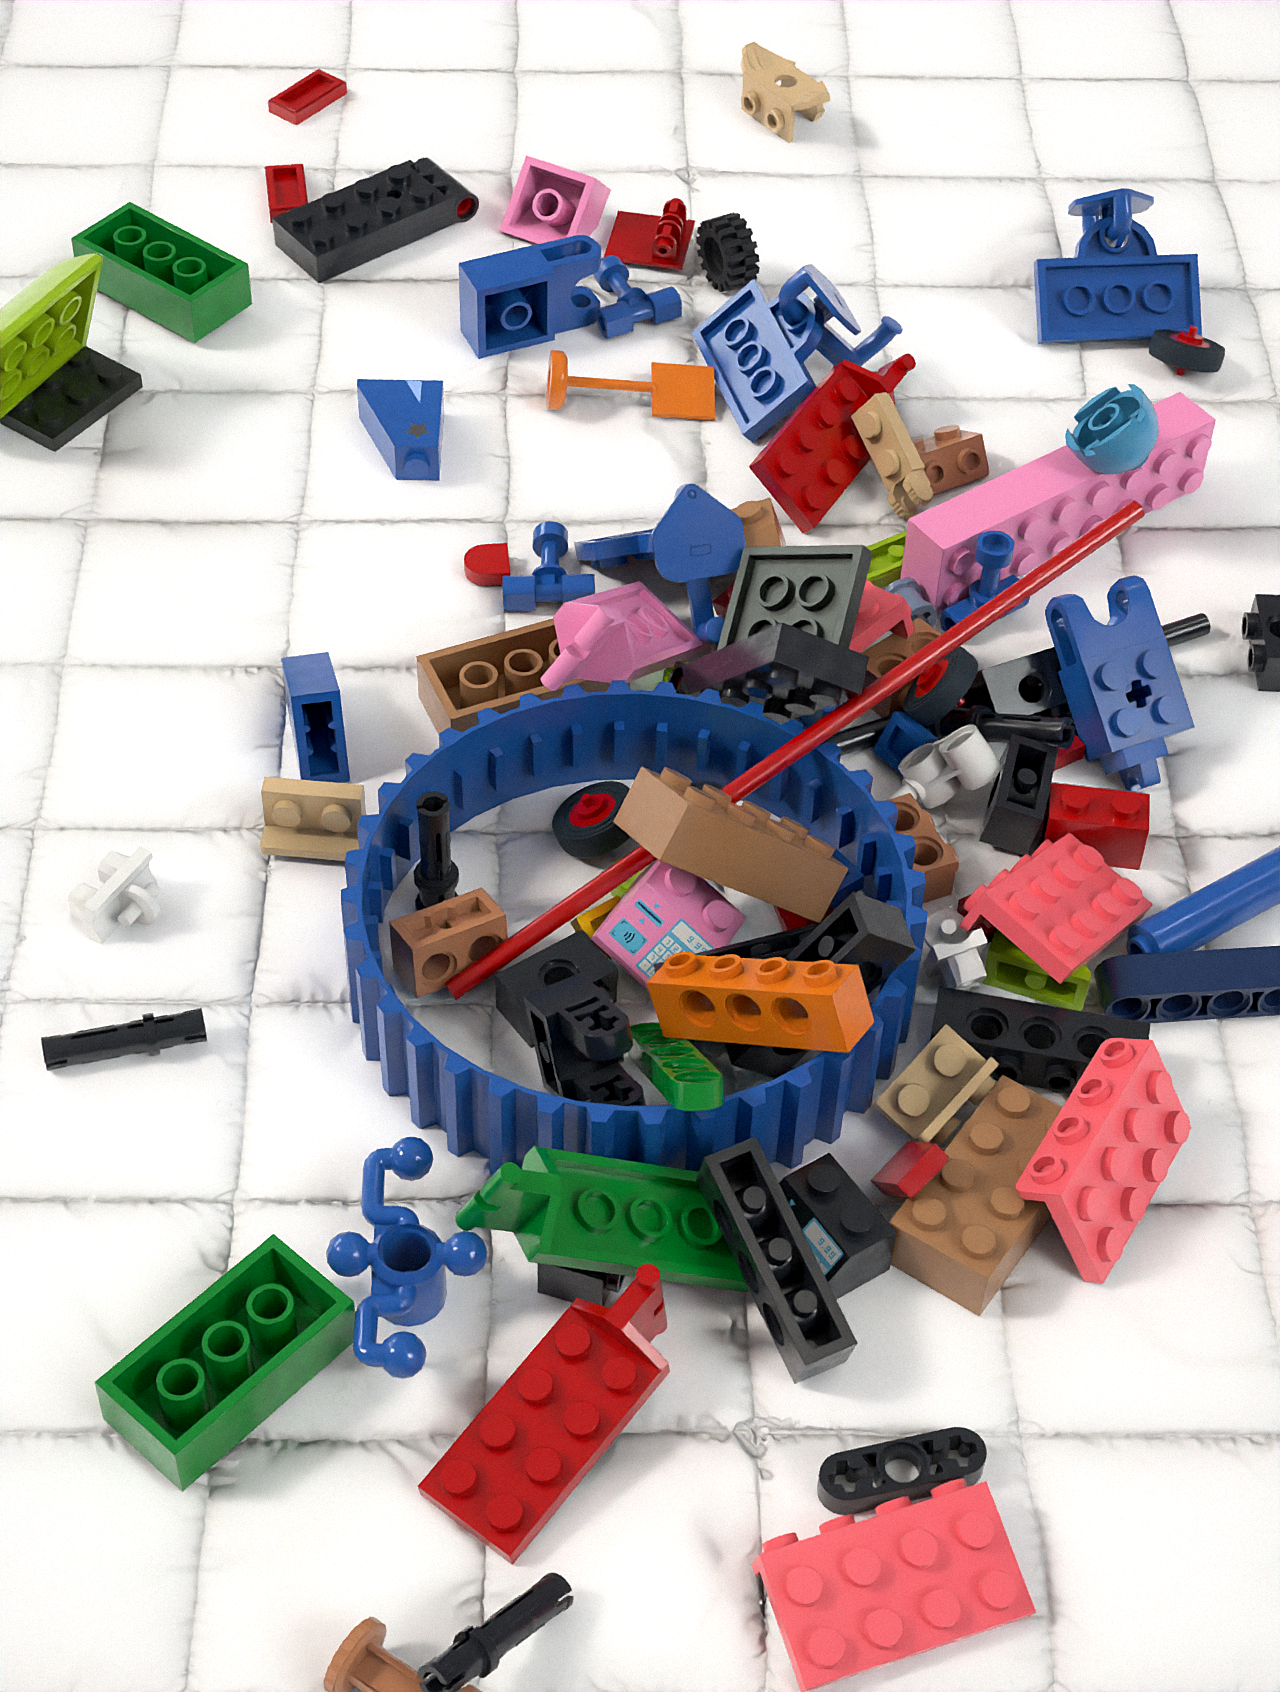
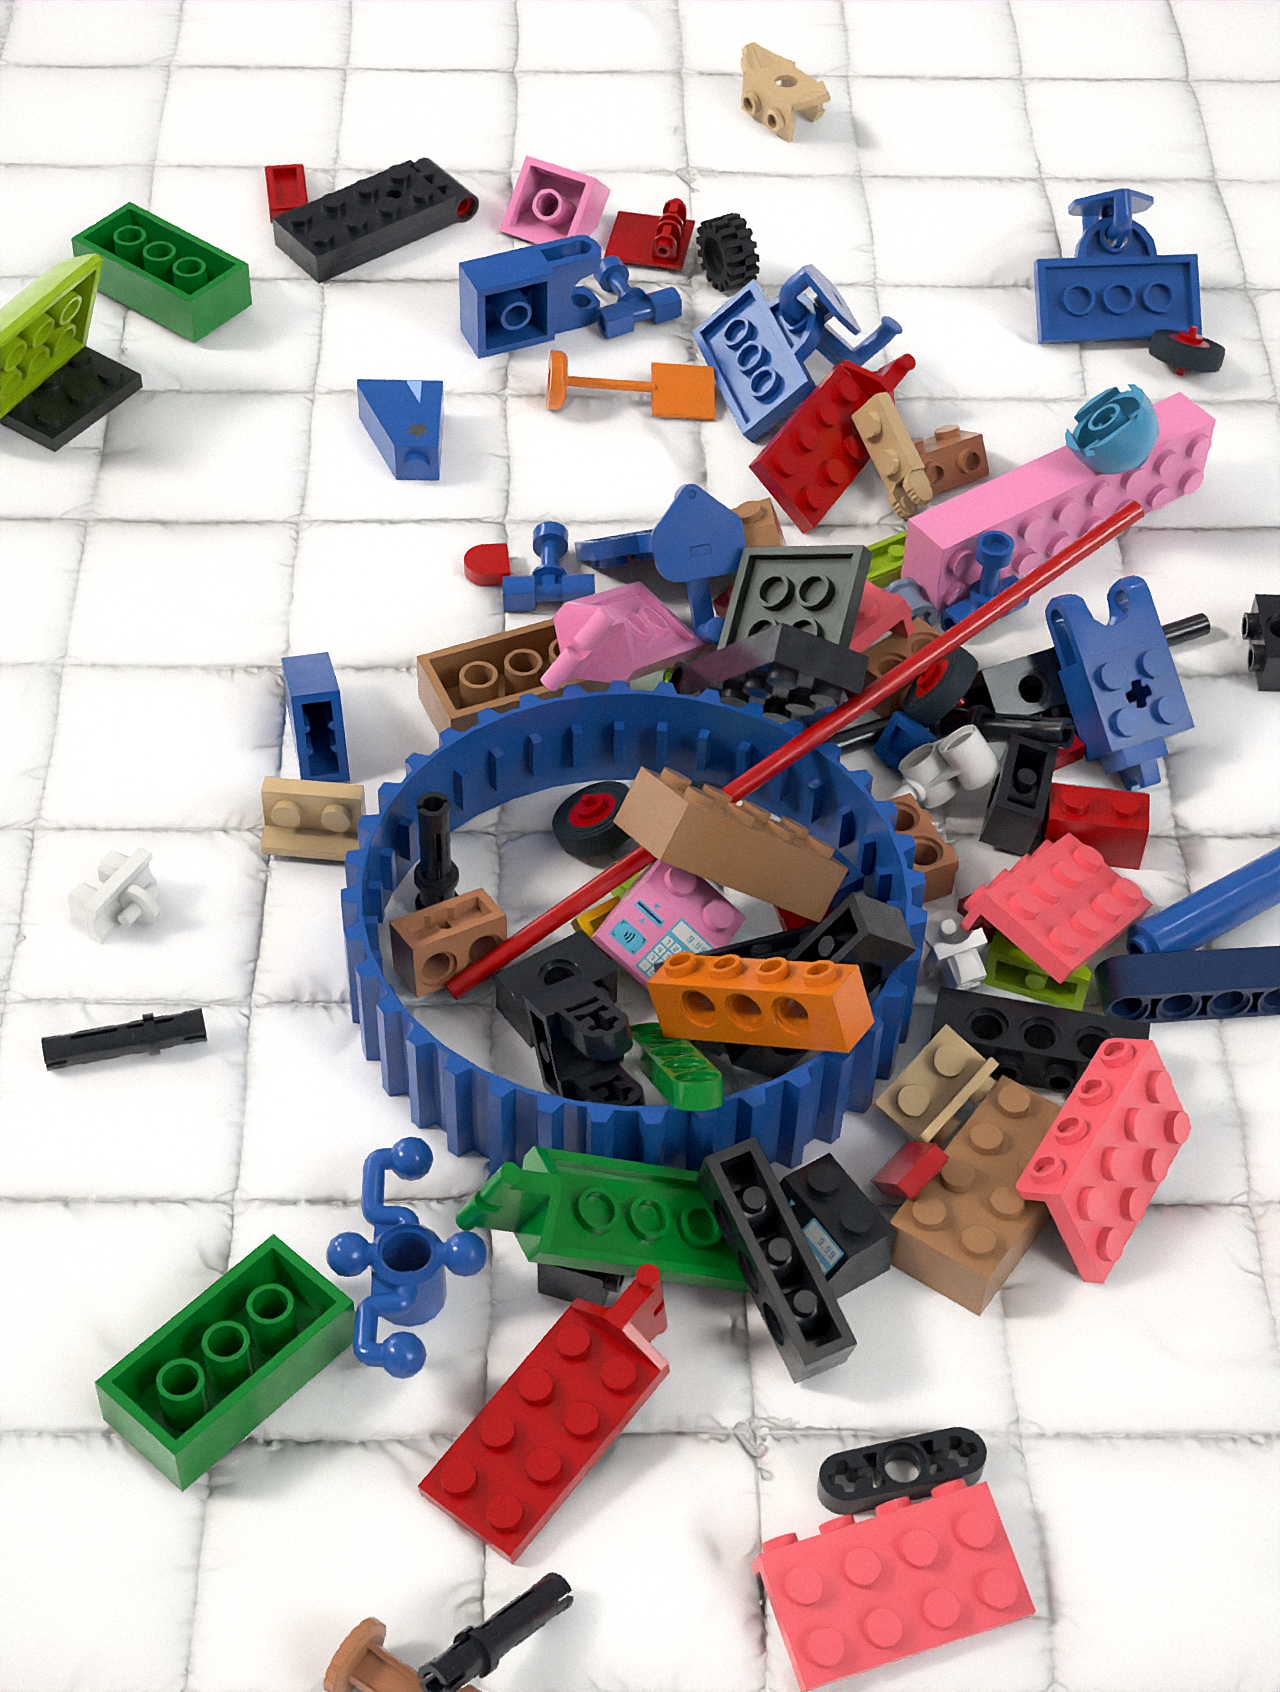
(307, 97): red tile -> none

